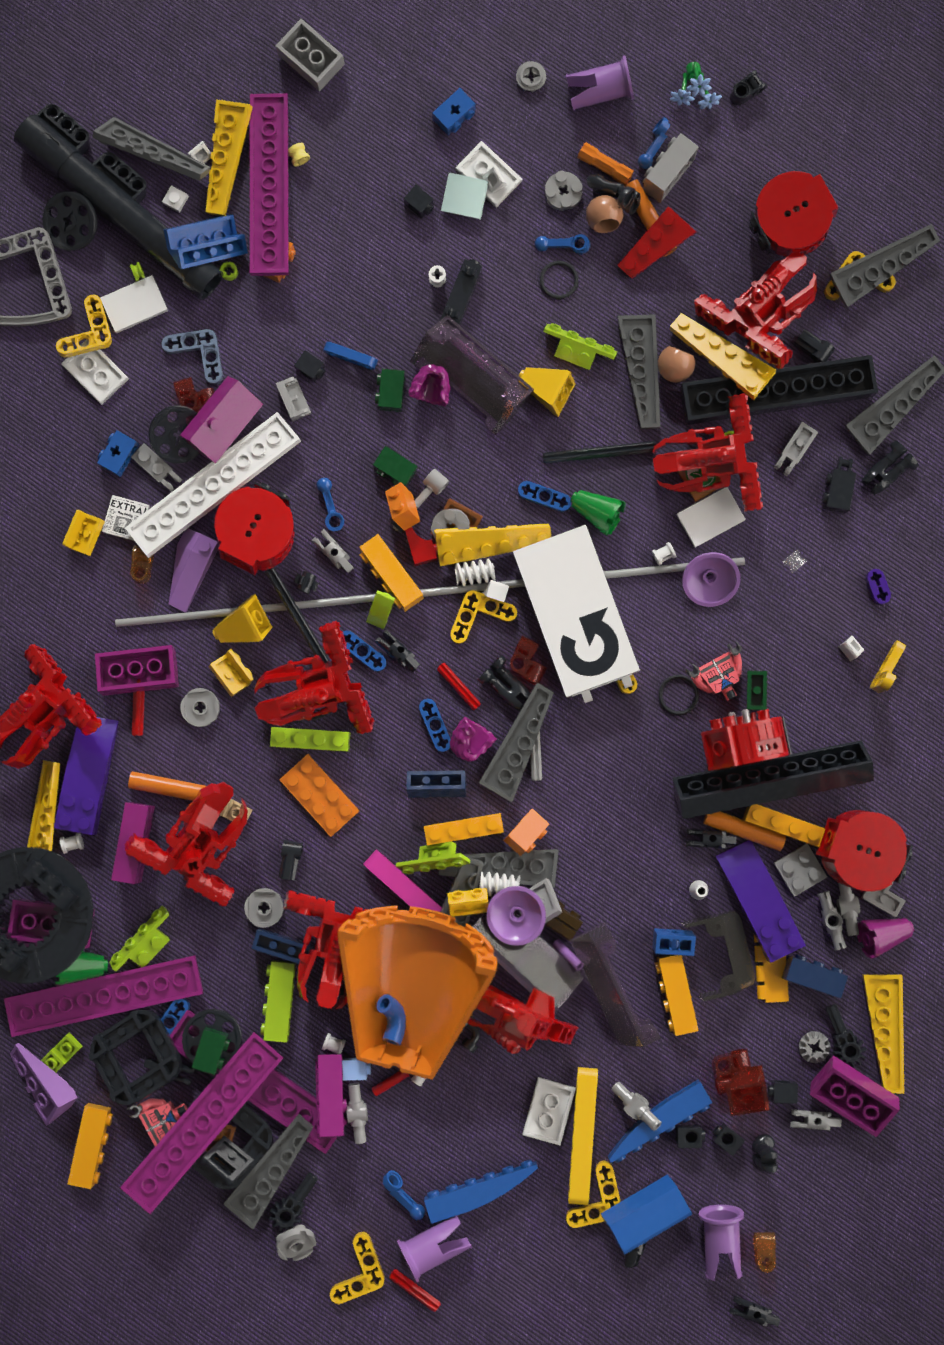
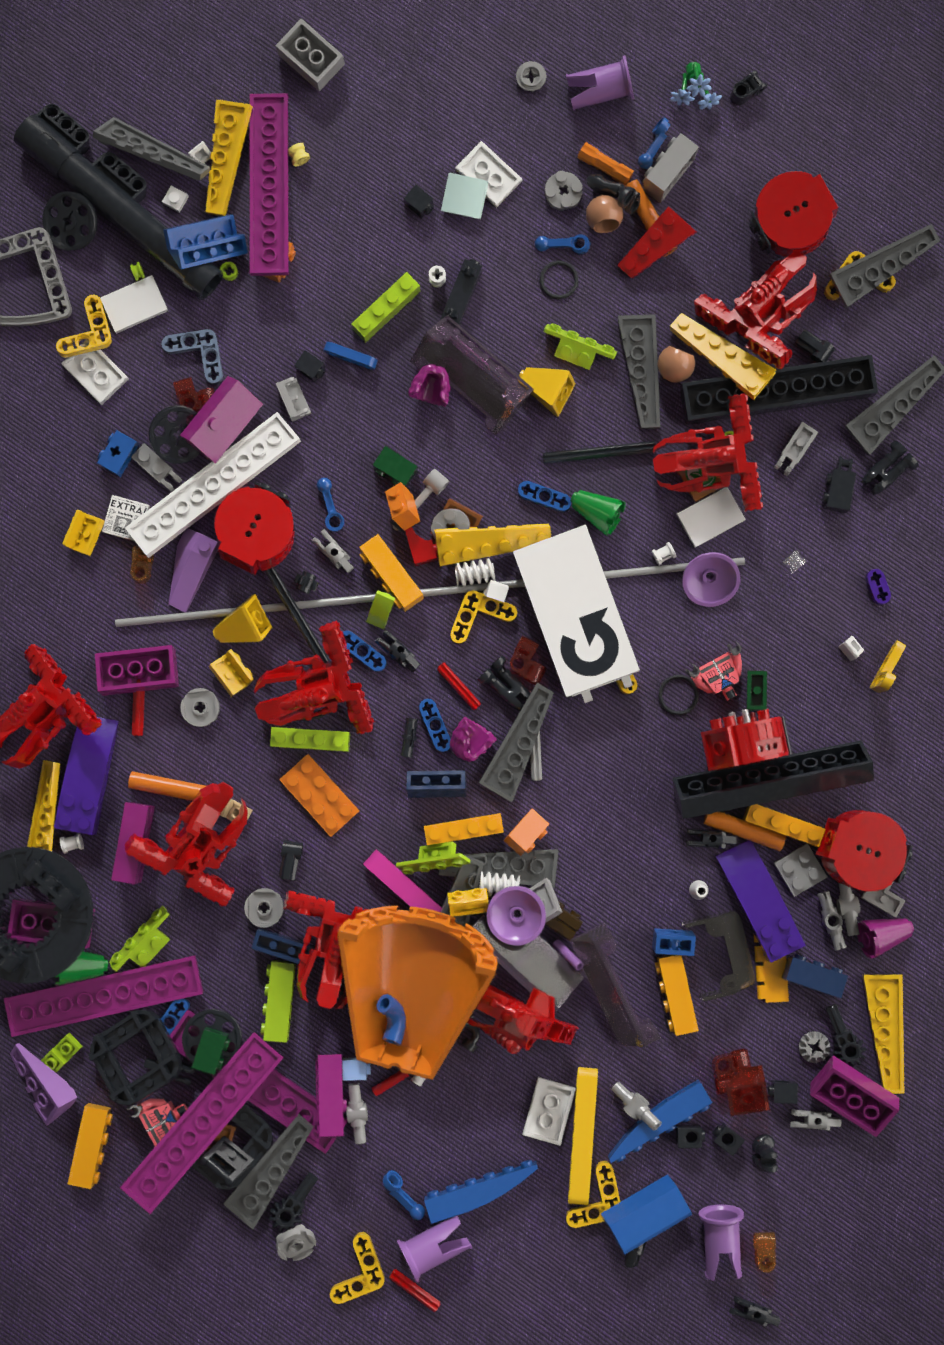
(333, 1044): white bush -> none
(386, 307): none -> lime brick
(391, 390): dark green brick -> none
(409, 737): none -> black pin
(457, 102): blue brick -> none
(495, 179): white slope -> none

